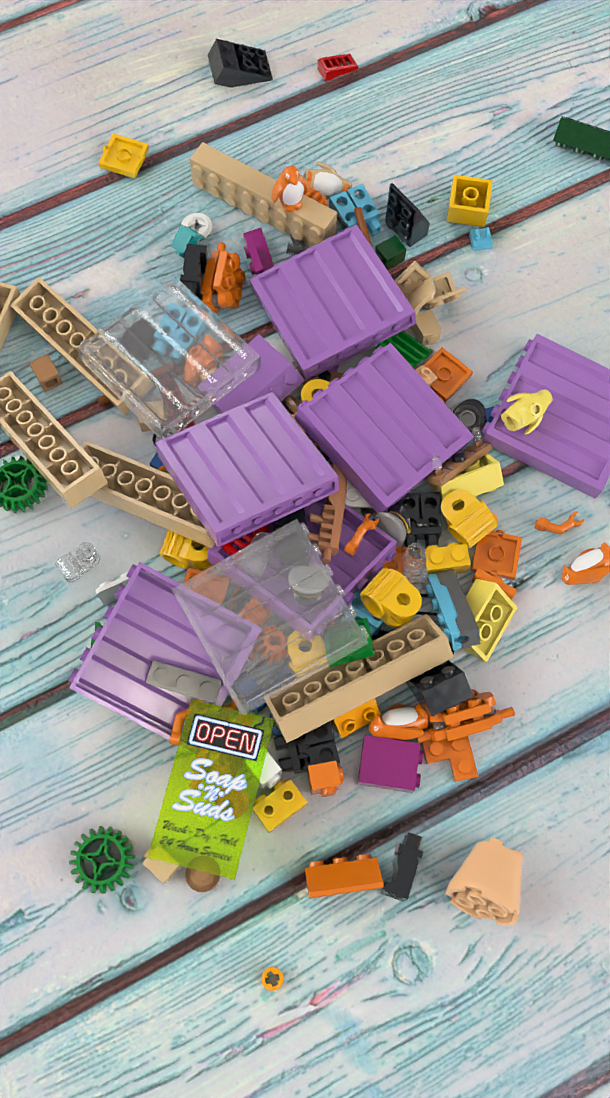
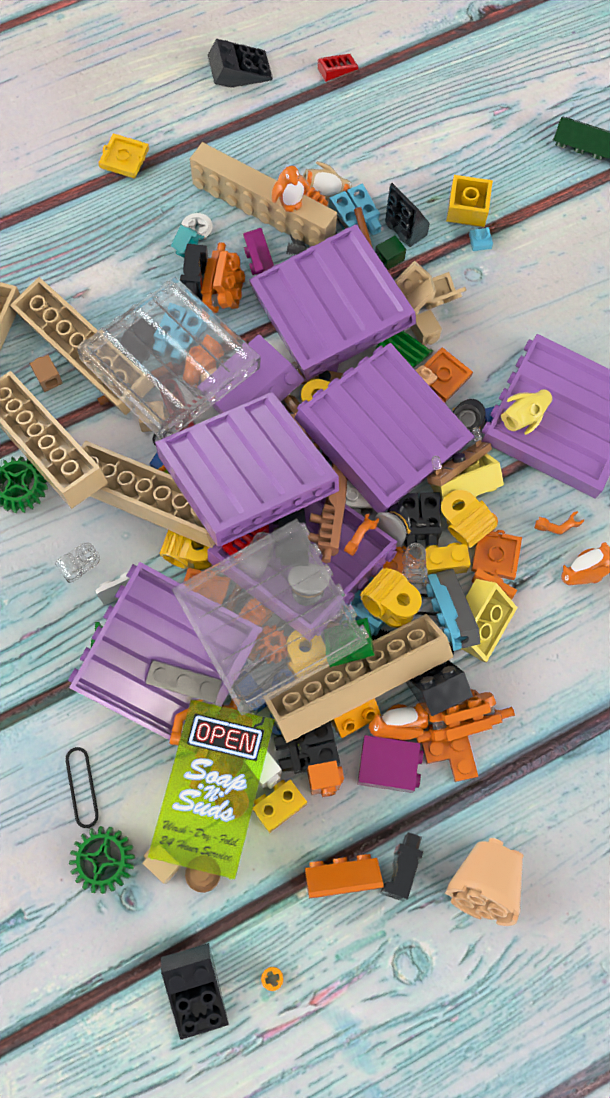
(72, 789): none -> black piece
(194, 991): none -> black slope

